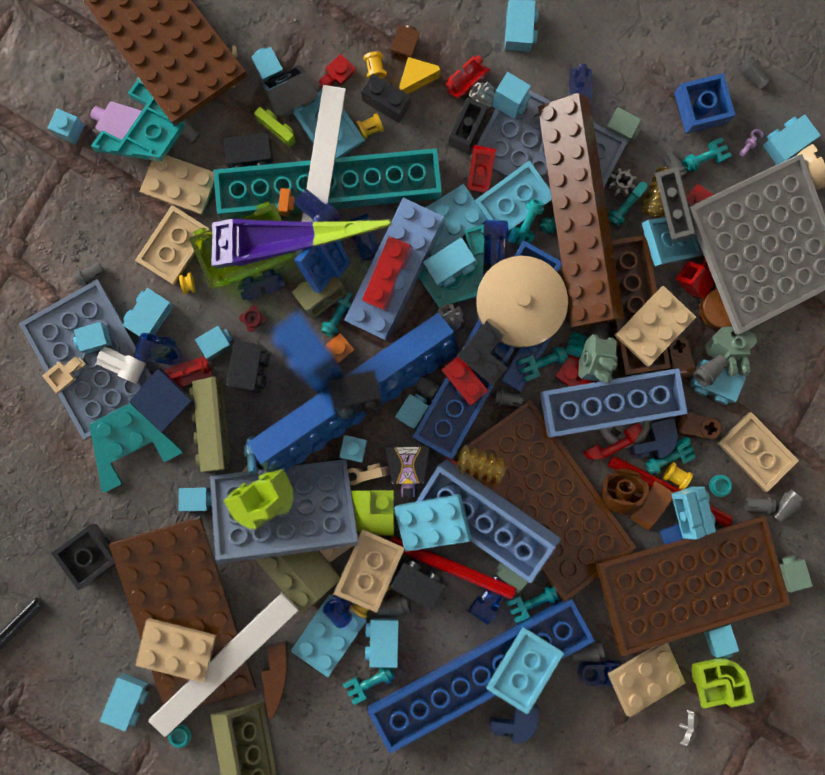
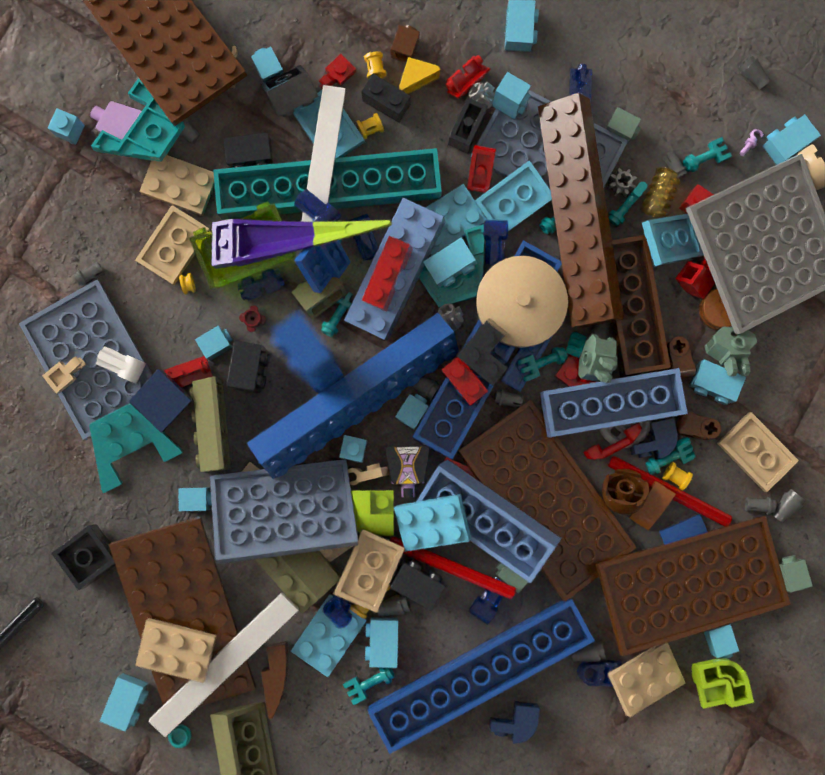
(92, 338): medium azure brick -> none
(148, 313): medium azure brick -> none
(157, 349): clear blue piece -> none
(251, 458): medium azure piece -> none
(261, 499): lime brick -> none
(269, 120): lime plate -> none
(286, 202): orange plate -> none
(339, 348): orange plate -> none
(355, 394): black brick -> none
(481, 465): clear yellow piece -> none
(519, 234): teal hinge -> none
(525, 670): medium azure plate -> none
(550, 595): teal hinge -> none
(655, 326): tan plate -> none
(675, 205): dark grey brick -> none
(692, 724): light grey piece -> none
(694, 512): medium azure brick -> none
(704, 103): blue brick -> none
(709, 371): dark grey cone -> none
(720, 485): teal plate -> none

